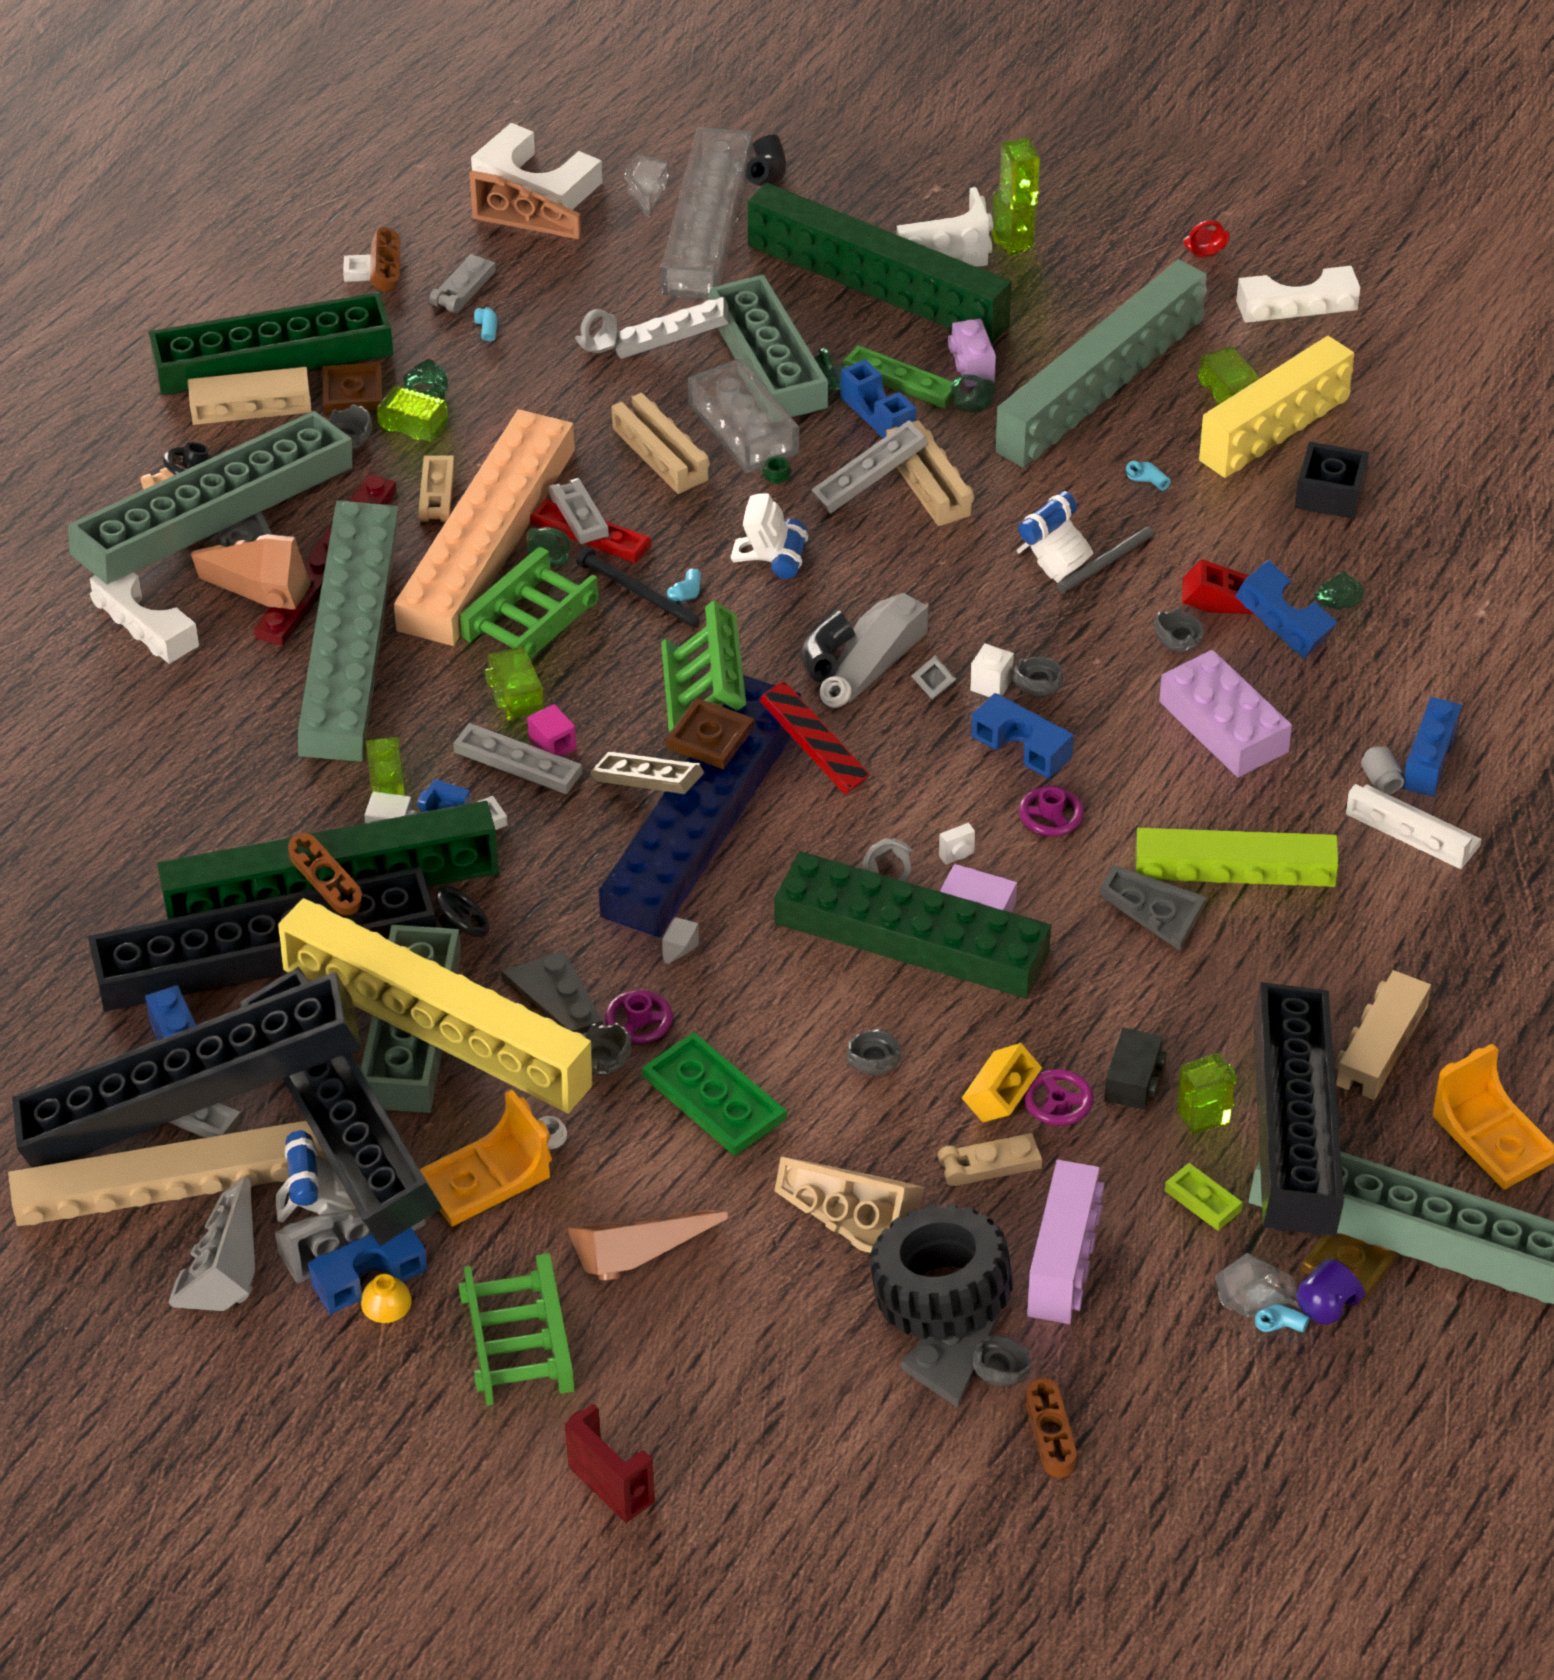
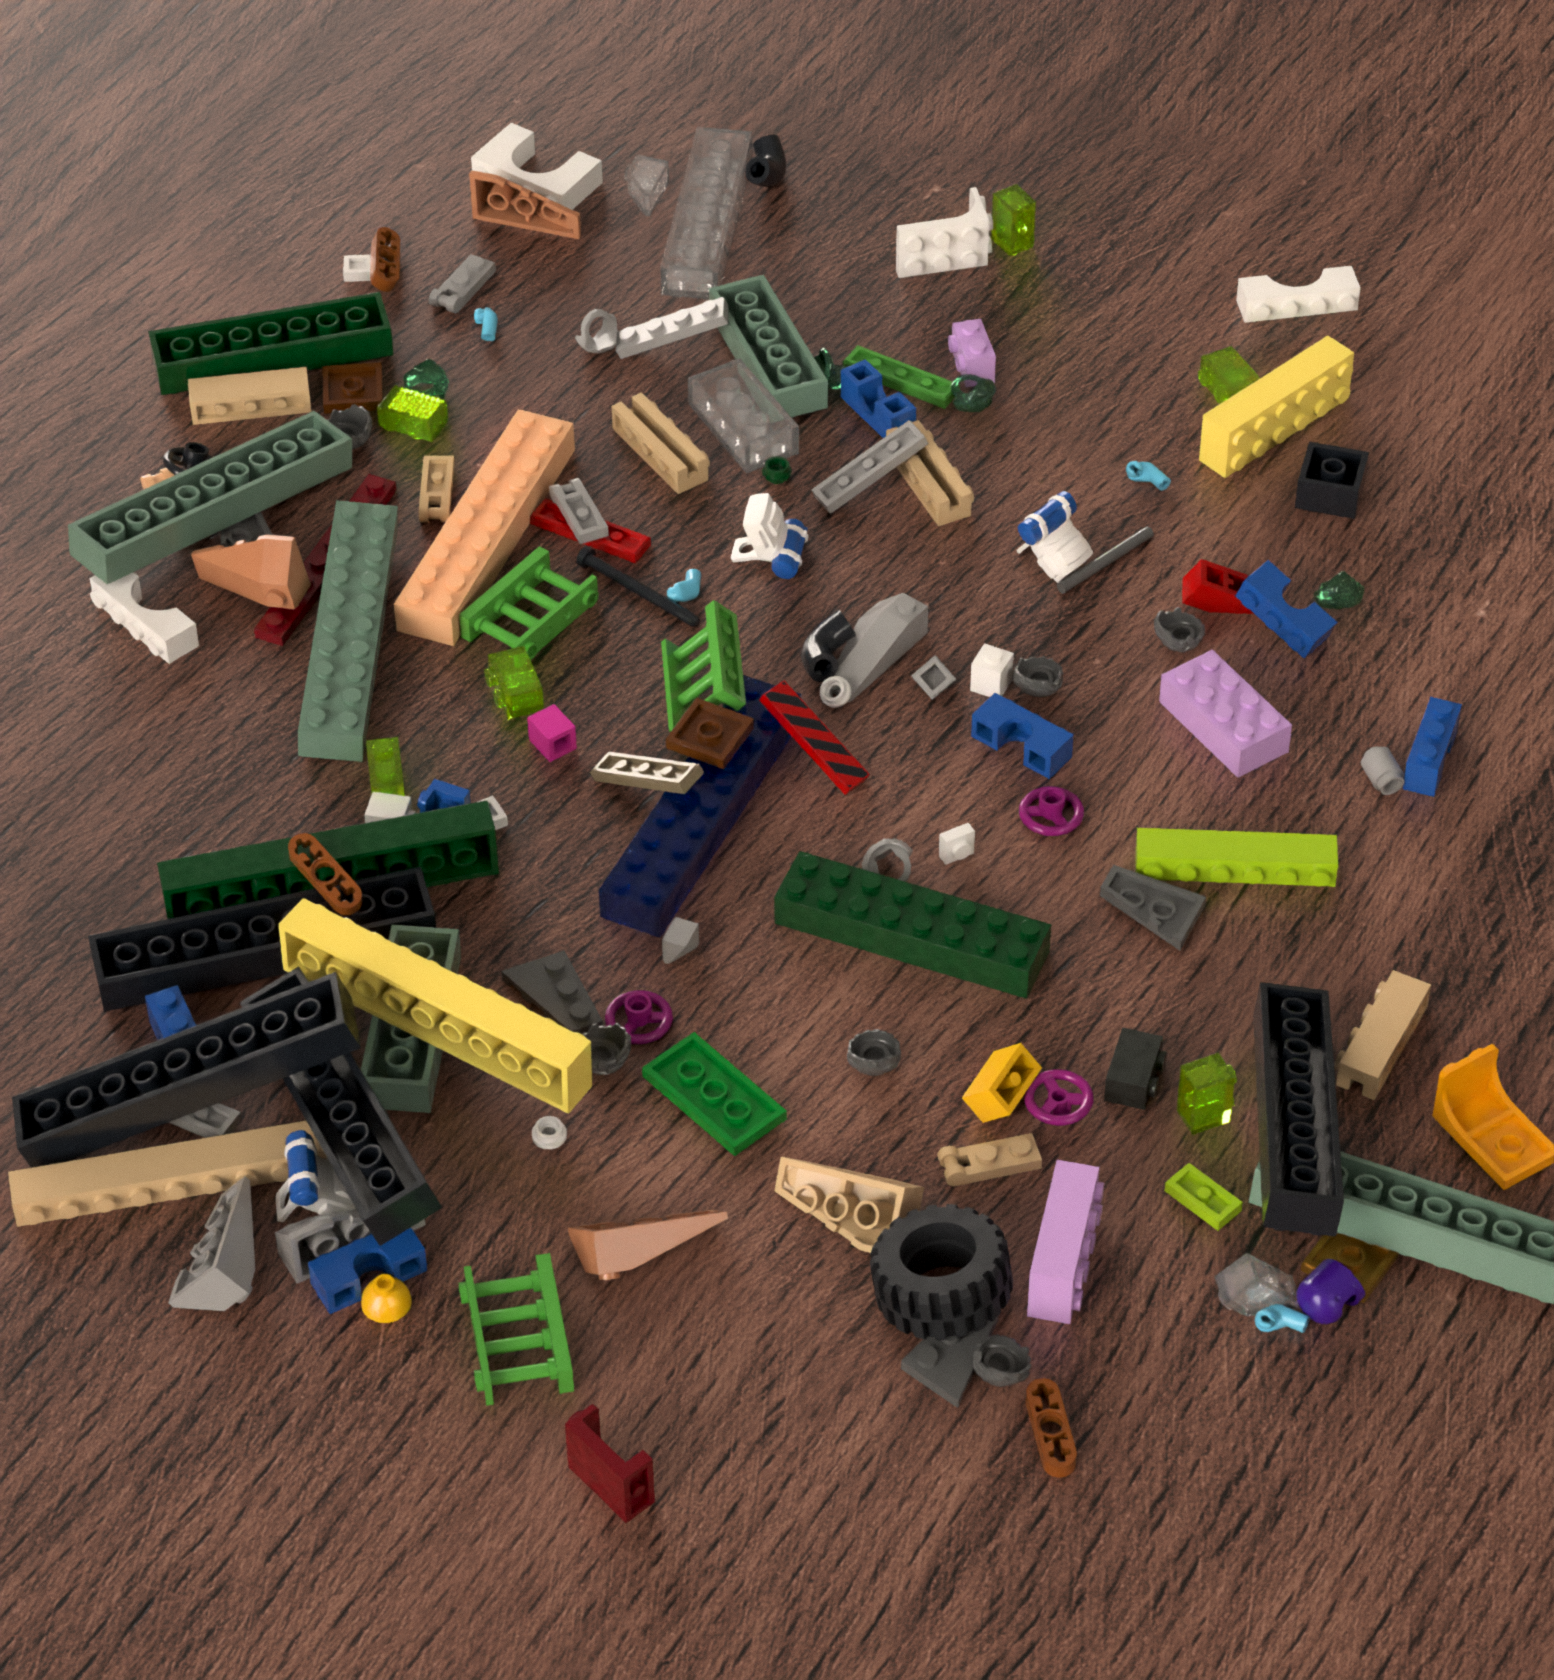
(458, 915): black piece -> none
(493, 1167): light orange bracket -> none
(517, 758): light grey plate -> none
(546, 539): clear green piece -> none
(876, 261): dark green brick -> none
(981, 888): lavender brick -> none
(1019, 173): clear neon green brick -> none
(1100, 363): sand green brick -> none
(1206, 242): red piece -> none
(1411, 825): white fence -> none

